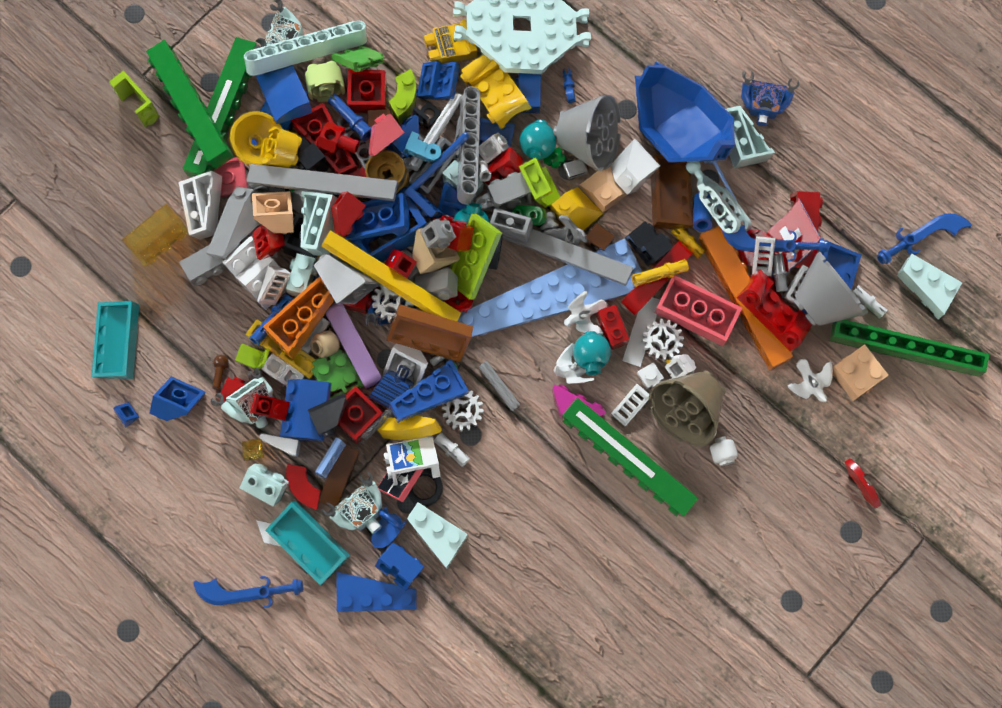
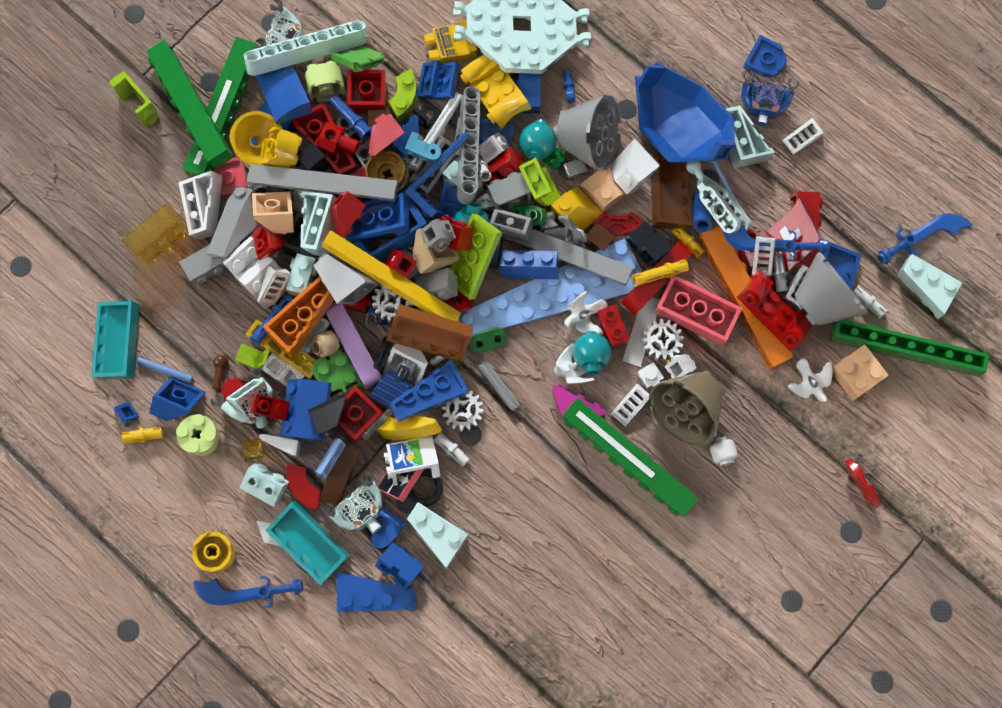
(142, 435): none -> yellow pin
(165, 370): none -> medium blue bar
(187, 436): none -> yellowish green brick
(202, 552): none -> yellow brick
(383, 354): none -> black axle
(487, 338): none -> green plate
(529, 264): none -> blue brick
(618, 224): none -> red tile
(766, 58): none -> blue tile
(818, 133): none -> white slope

